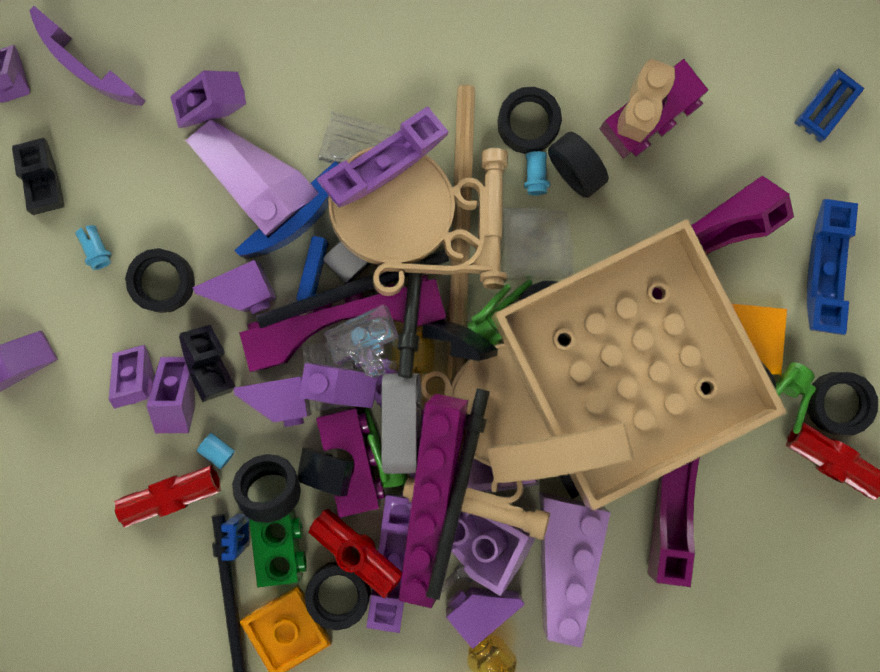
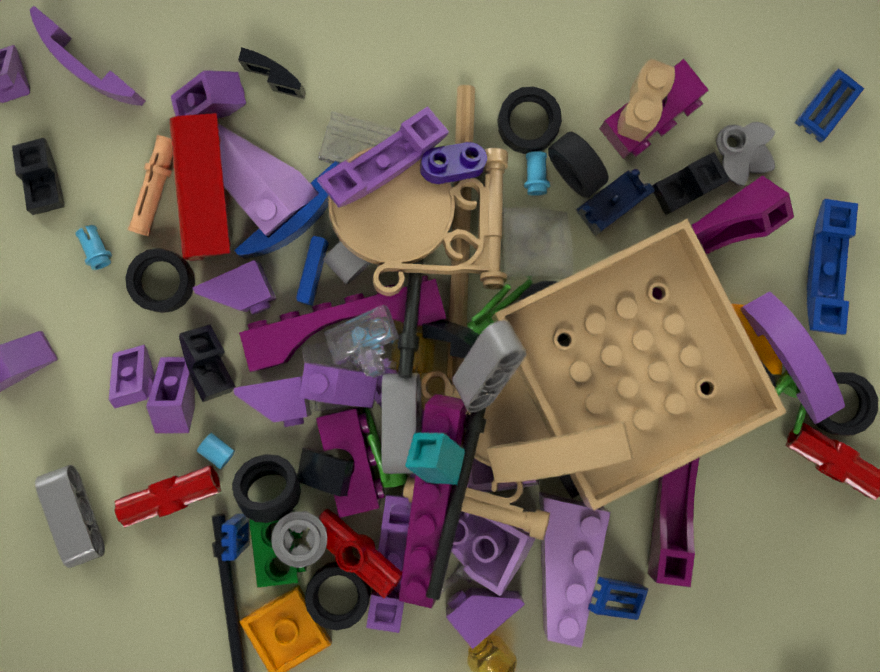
(70, 516): none -> light grey beam
(152, 186): none -> light nougat pin
(199, 186): none -> red piece
(278, 77): none -> black slope
(301, 555): none -> light grey gear
(338, 293): black bar -> none
(435, 458): none -> teal panel
(455, 164): none -> dark purple plate
(488, 366): none -> light grey beam
(605, 595): none -> blue tile
(614, 201): none -> dark blue hinge
(690, 183): none -> black slope
(750, 152): none -> light grey plate
(798, 354): none -> medium lavender slope

